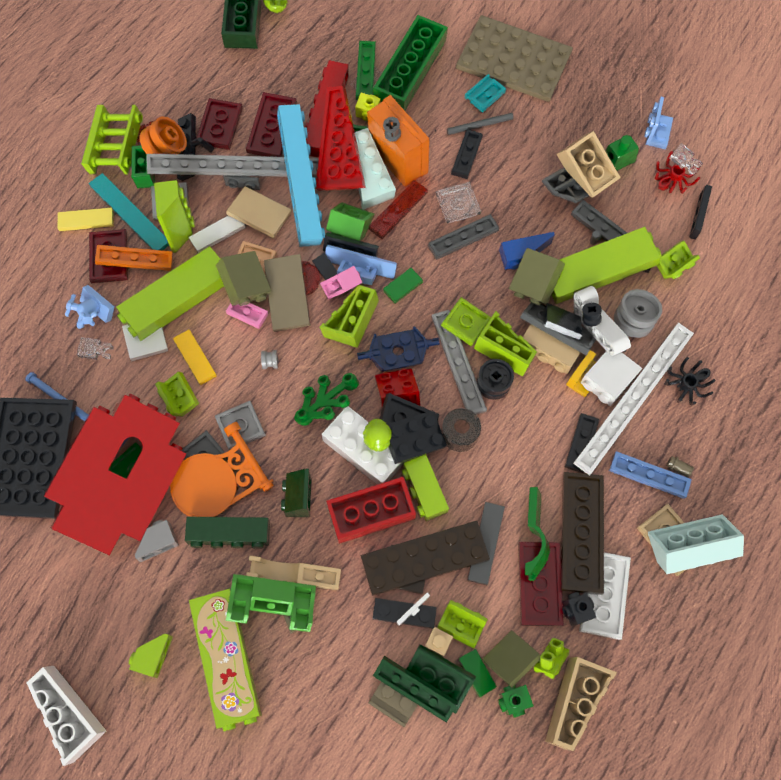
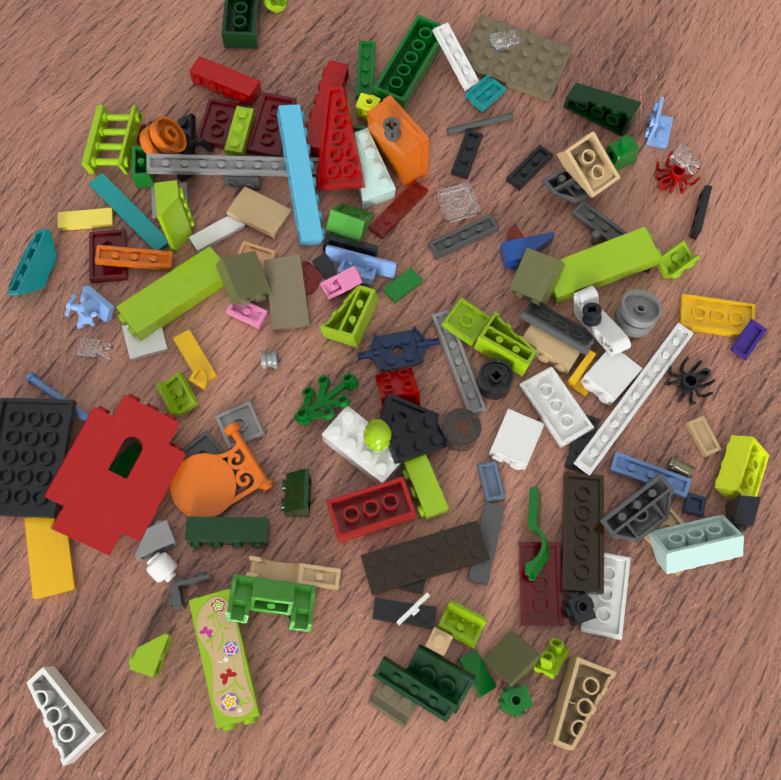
(34, 264): none -> teal wedge
(49, 559): none -> yellow tile
(161, 567): none -> white head
(176, 597): none -> dark grey bracket
(199, 378): none -> yellow tile
(225, 81): none -> red brick
(239, 131): none -> lime brick
(456, 56): none -> white tile
(491, 481): none -> sand blue tile
(502, 41): none -> clear plate
(514, 233): none -> clear red tile
(516, 440): none -> white brick
(529, 167): none -> black tile
(556, 407): none -> white tile
(562, 321): black tile -> none
(602, 108): none -> dark green wedge
(640, 511): none -> dark grey wedge
(694, 505): none -> dark blue tile
(703, 436): none -> tan tile
(714, 315): none -> yellow tile
(742, 467): none -> neon yellow slope
(742, 511): none -> black slope
(748, 339): none -> dark purple tile

